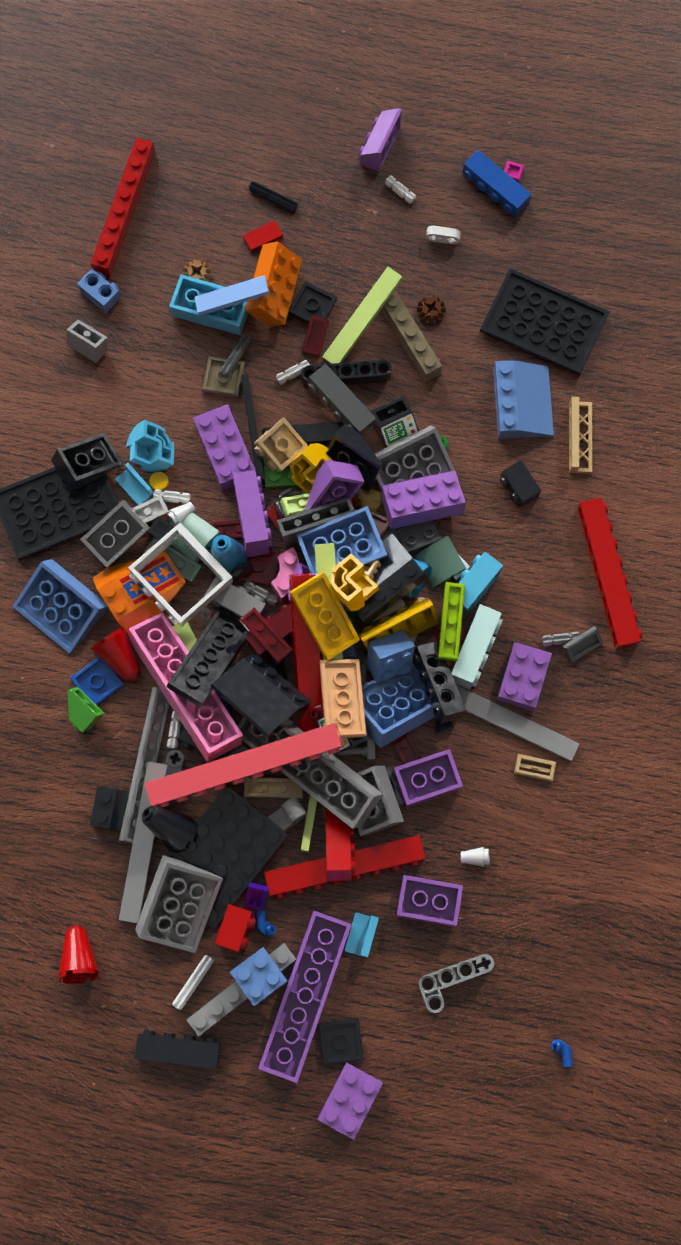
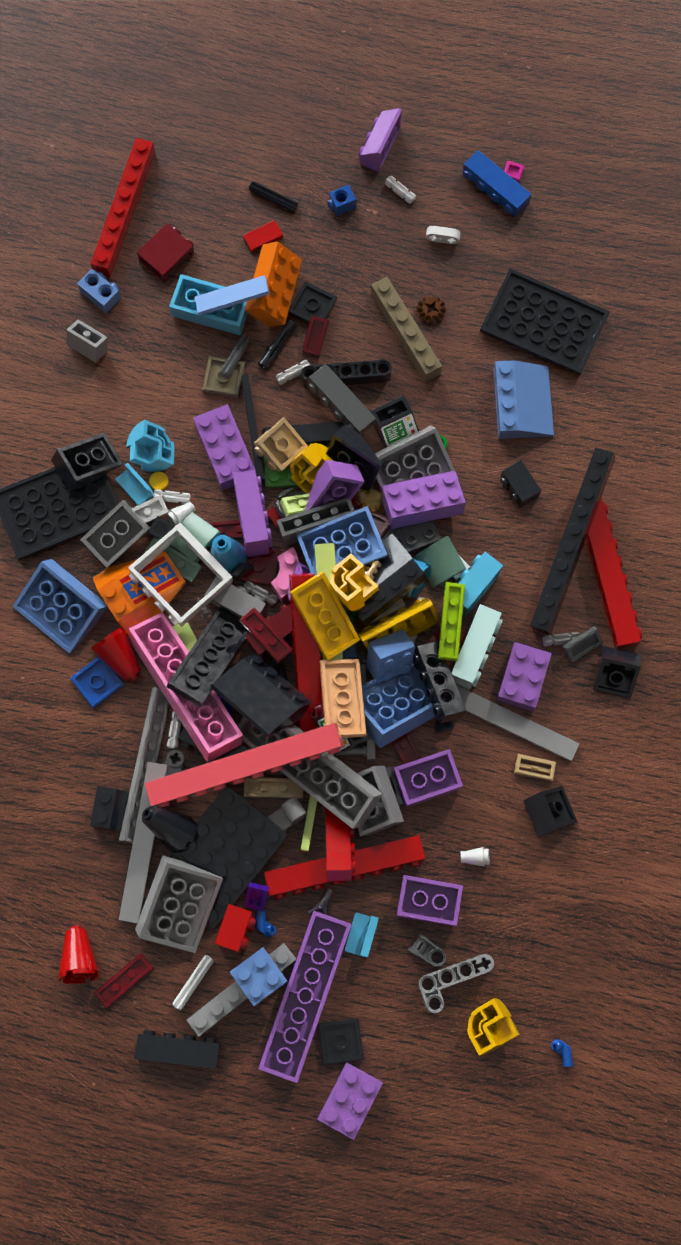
(82, 710): bright green slope -> none
(123, 980): none -> dark red tile
(165, 251): none -> dark red panel
(204, 267): medium nougat gear -> none
(273, 350): none -> black pin
(322, 904): none -> flat silver bar
(343, 193): none -> blue brick
(363, 316): yellowish green tile -> none
(426, 951): none -> dark grey piece
(491, 1027): none -> yellow brick
(550, 811): none -> black slope
(573, 541): none -> black brick
(574, 435): tan fence -> none
(617, 671): none -> black slope

